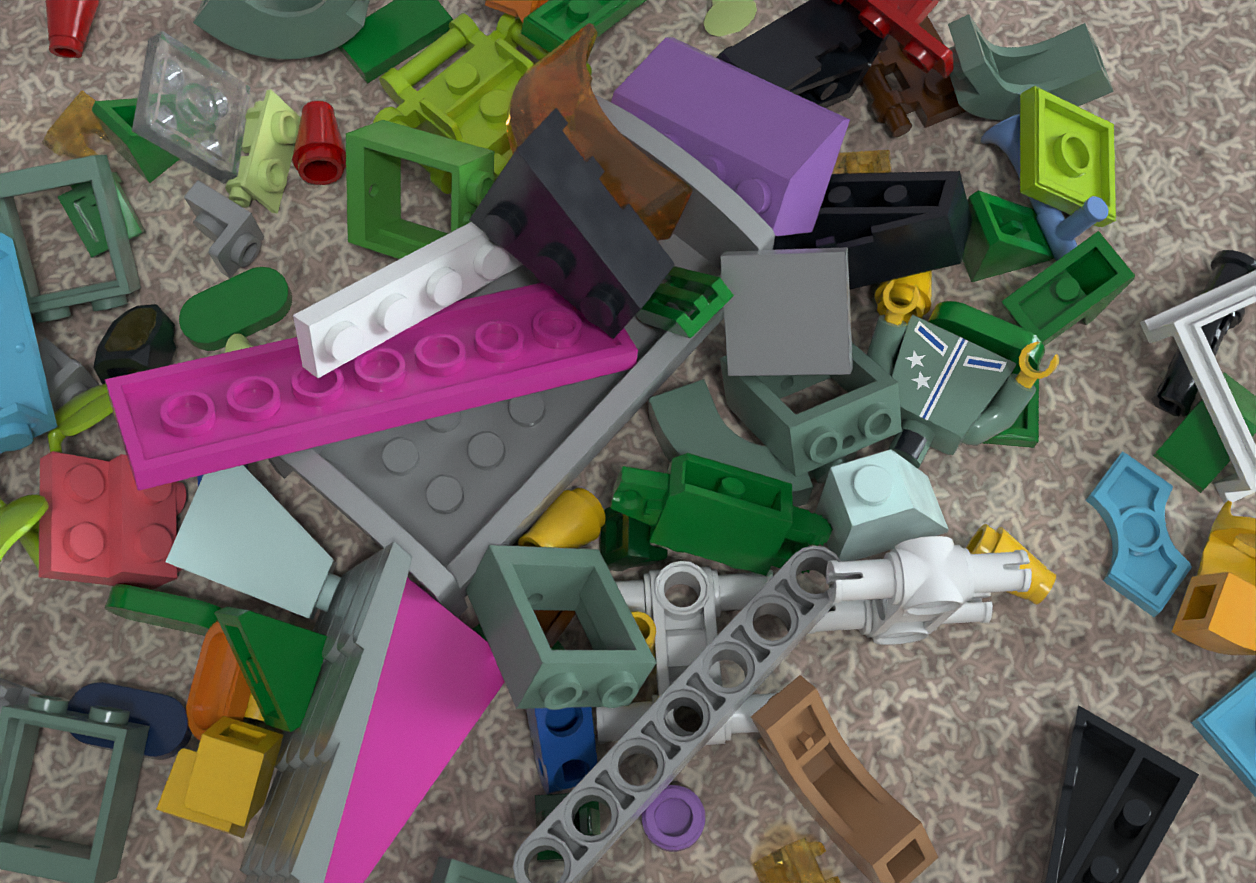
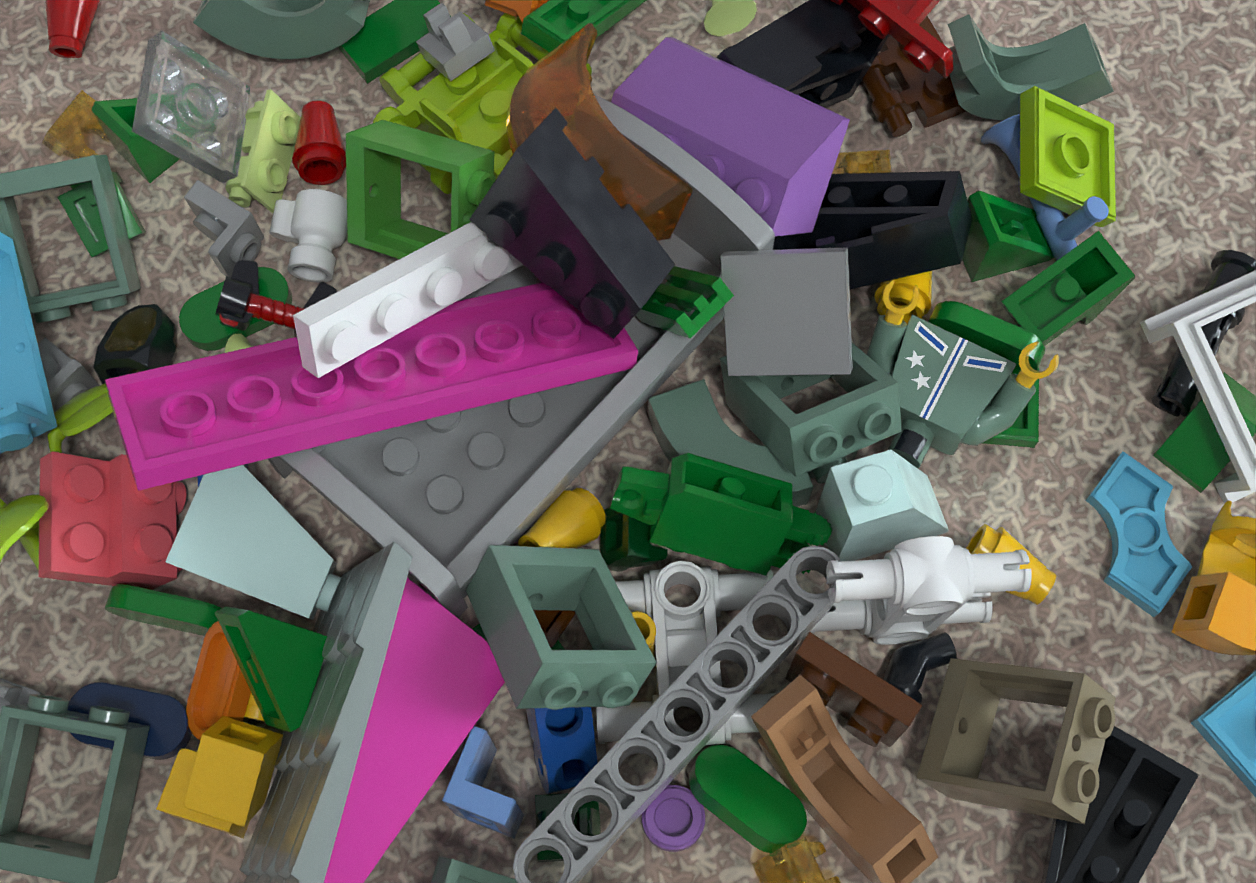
(242, 303): none -> black piece
(318, 224): none -> white piece
(453, 42): none -> light grey tile
(471, 800): none -> medium blue panel
(747, 798): none -> green tile
(869, 703): none -> reddish brown plate
(911, 662): none -> black arm
(972, 697): none -> dark tan window

